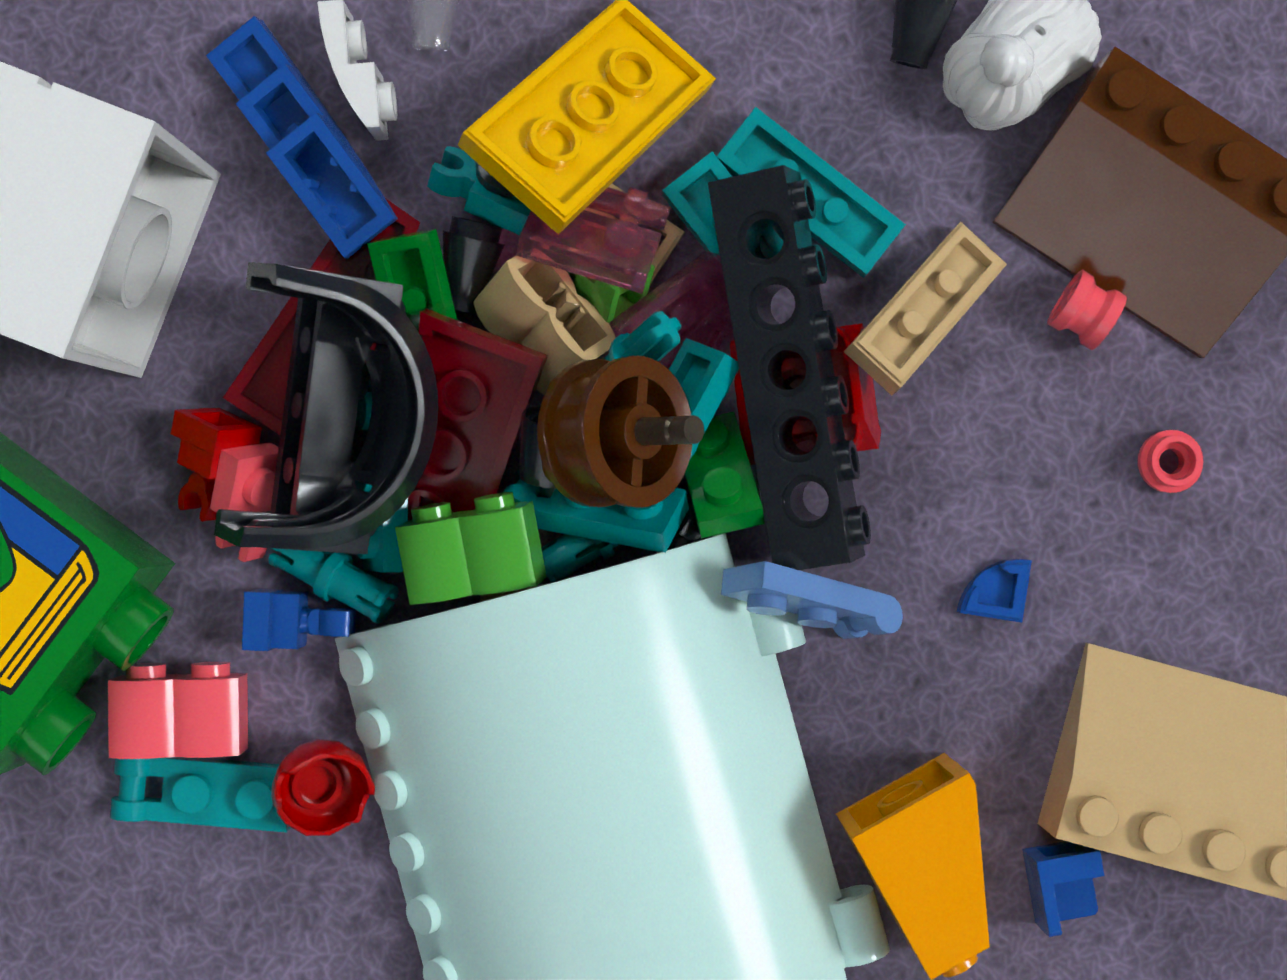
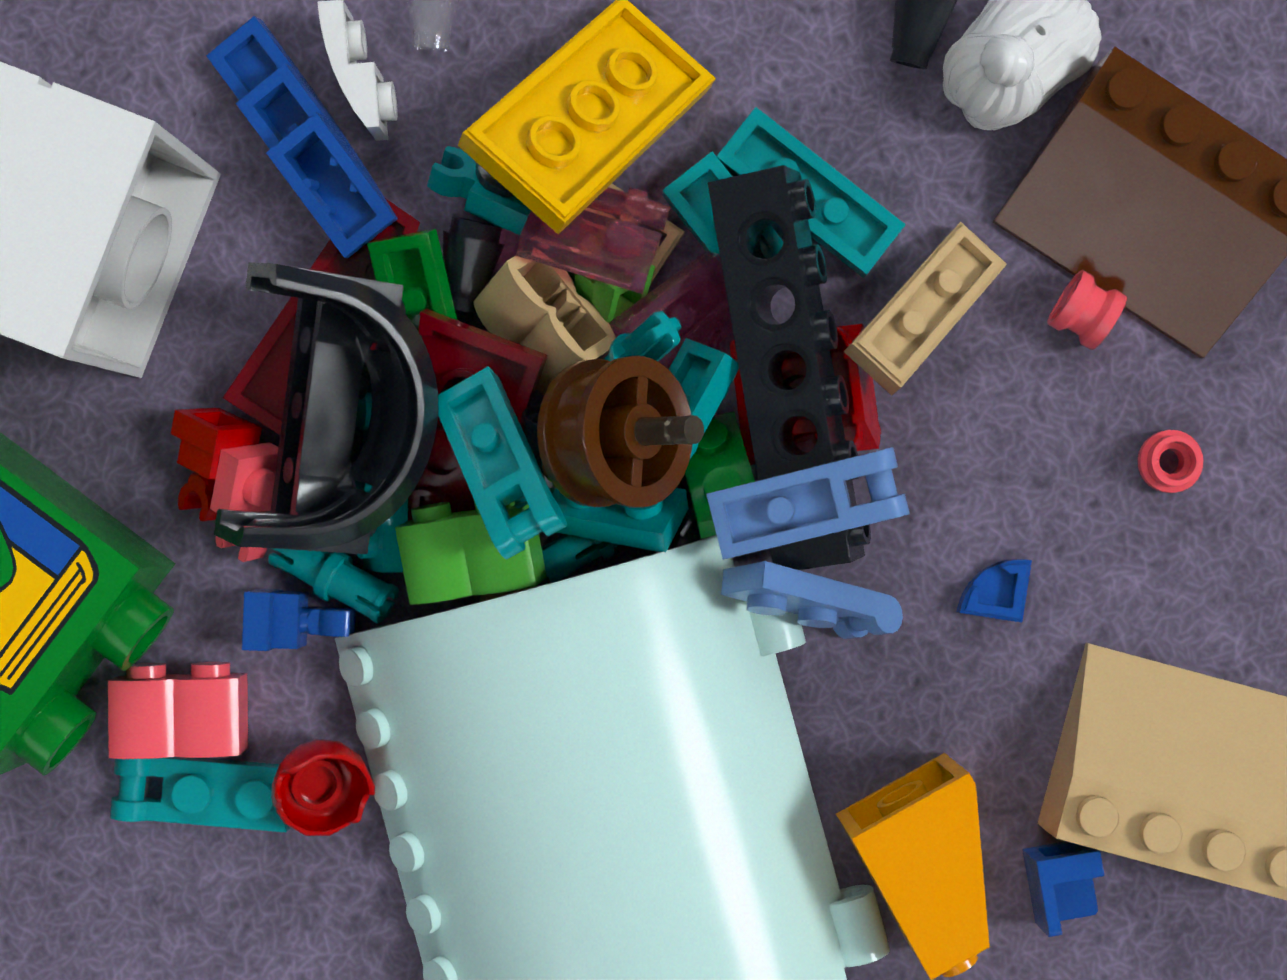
(497, 462): none -> teal plate
(804, 504): none -> medium blue plate

